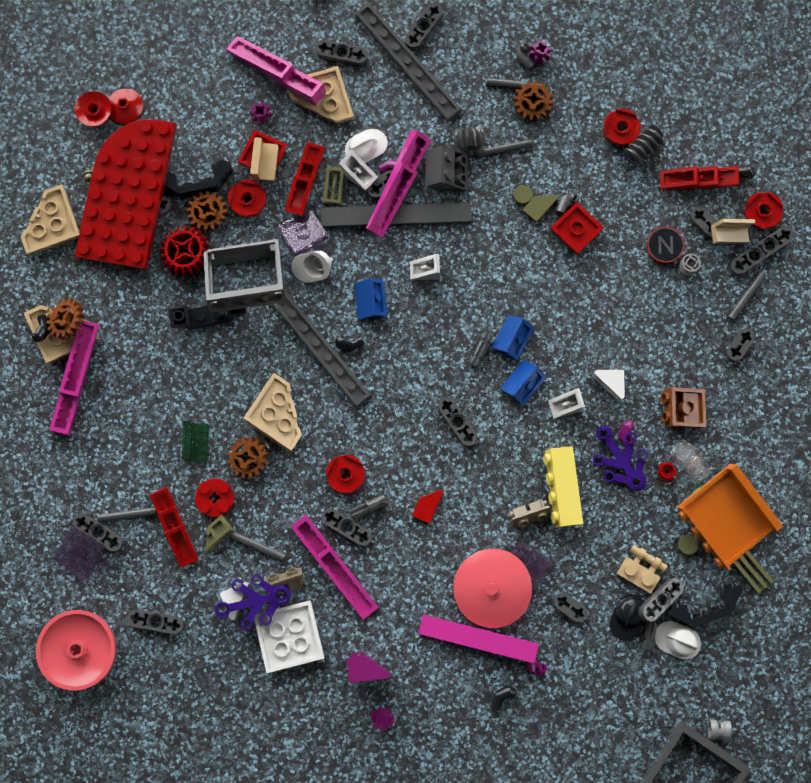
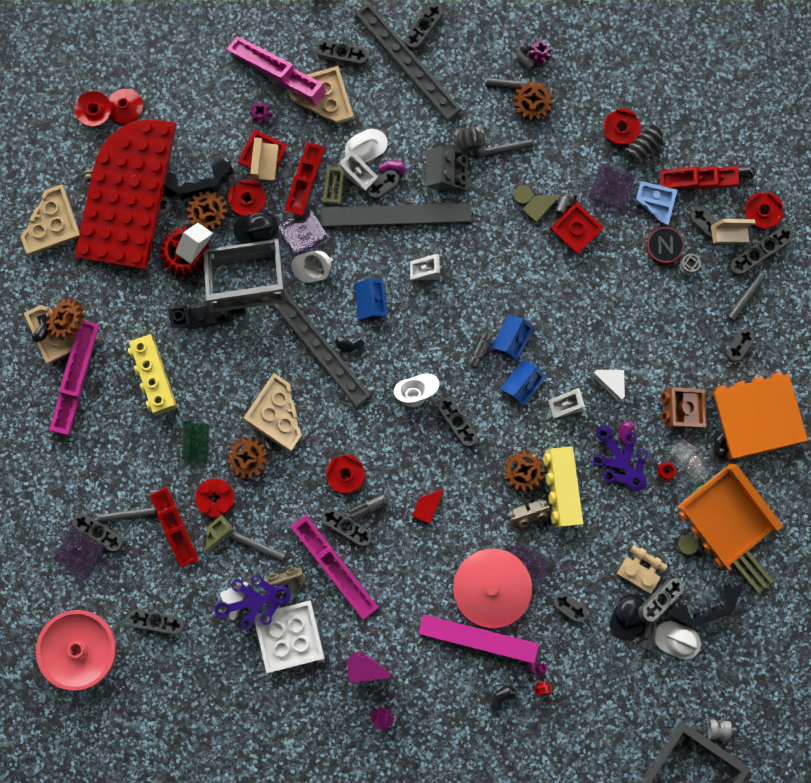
(153, 375): none -> light yellow brick
(193, 242): none -> white slope
(255, 227): none -> black piece
(398, 182): dark pink slope -> none
(415, 390): none -> white piece
(528, 482): none -> dark orange gear
(543, 688): none -> red plate
(611, 186): none -> clear purple plate
(657, 200): none -> light blue wing
(718, 443): none -> black arm
(759, 416): none -> orange panel

